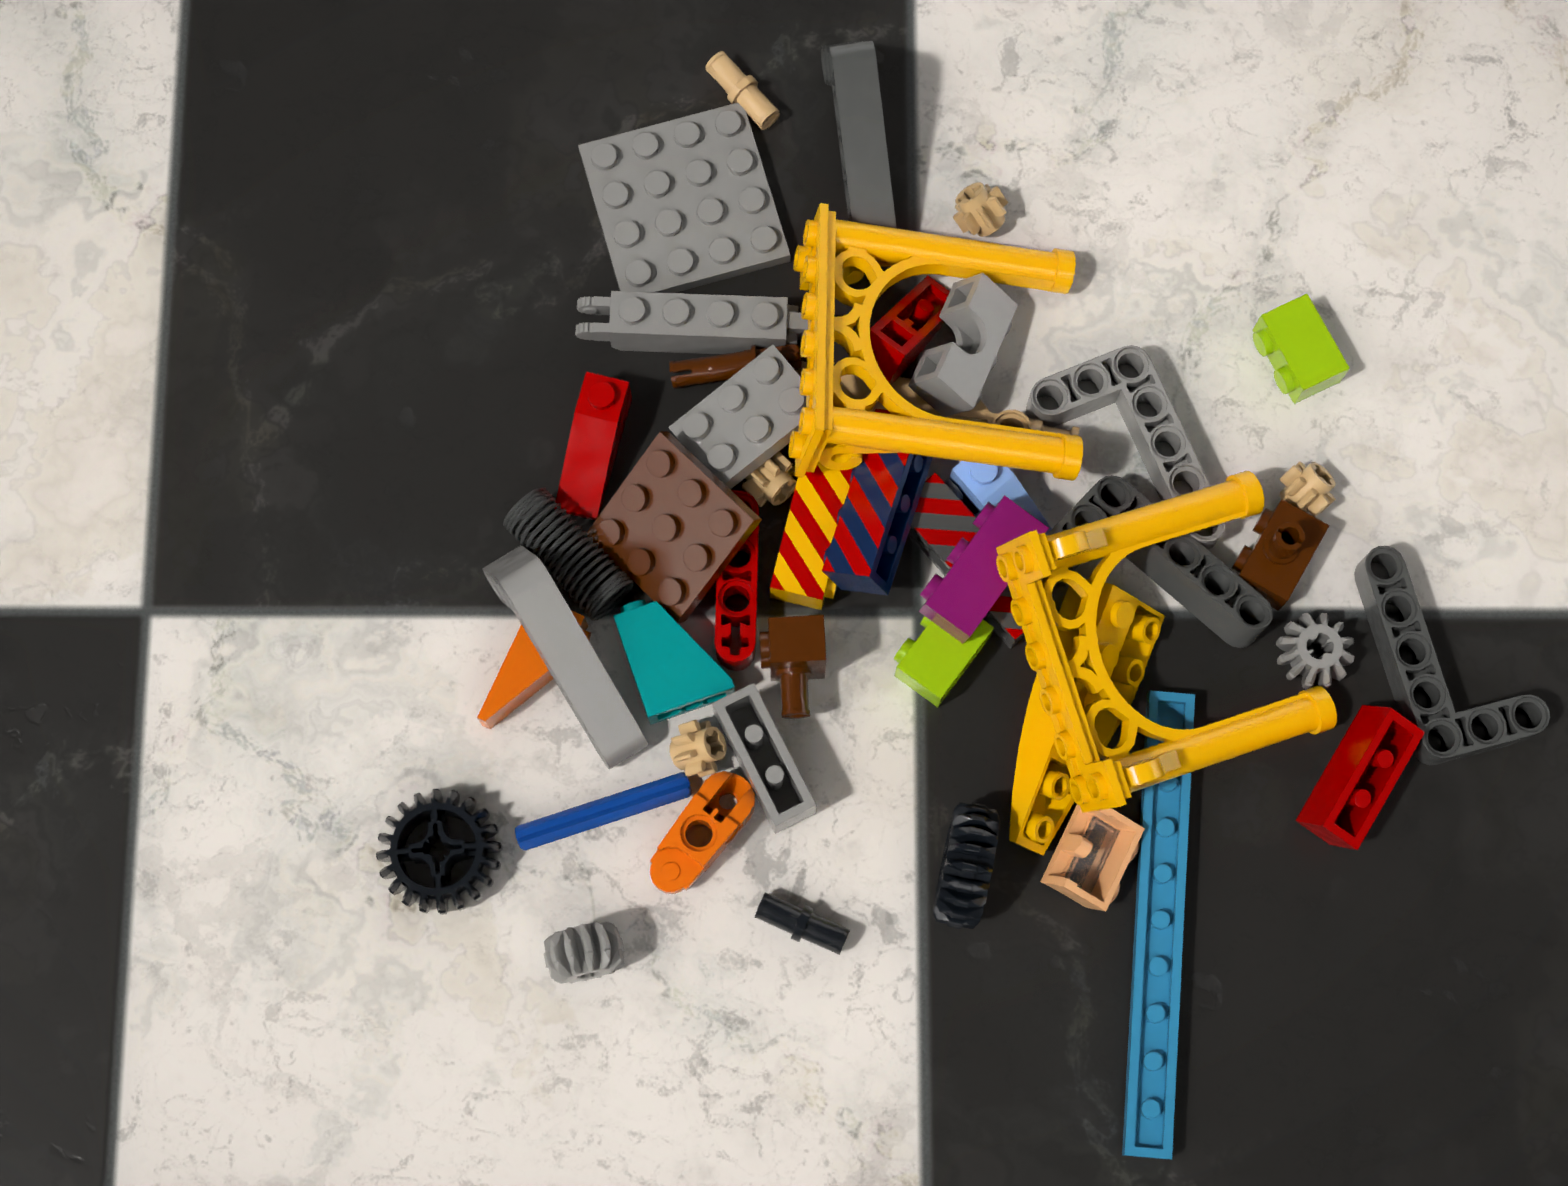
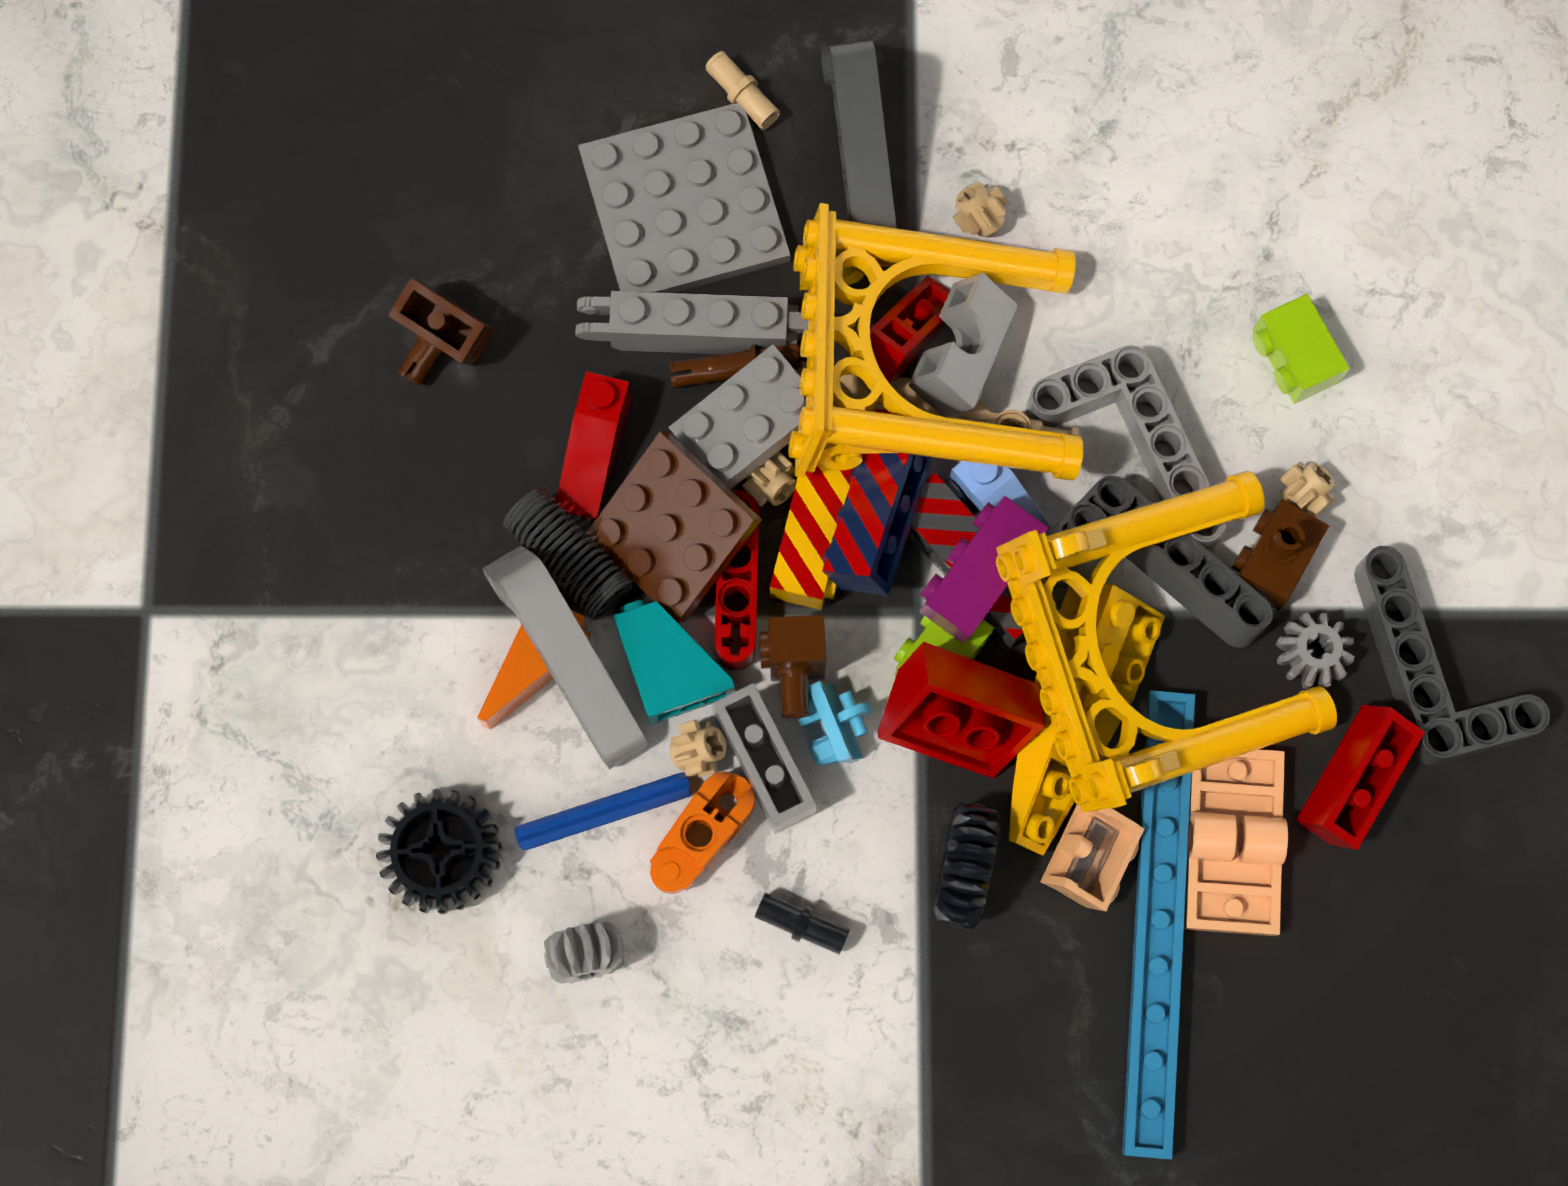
(440, 328): none -> reddish brown brick
(840, 742): none -> medium azure hips
(960, 711): none -> red slope
(1236, 845): none -> light nougat plate

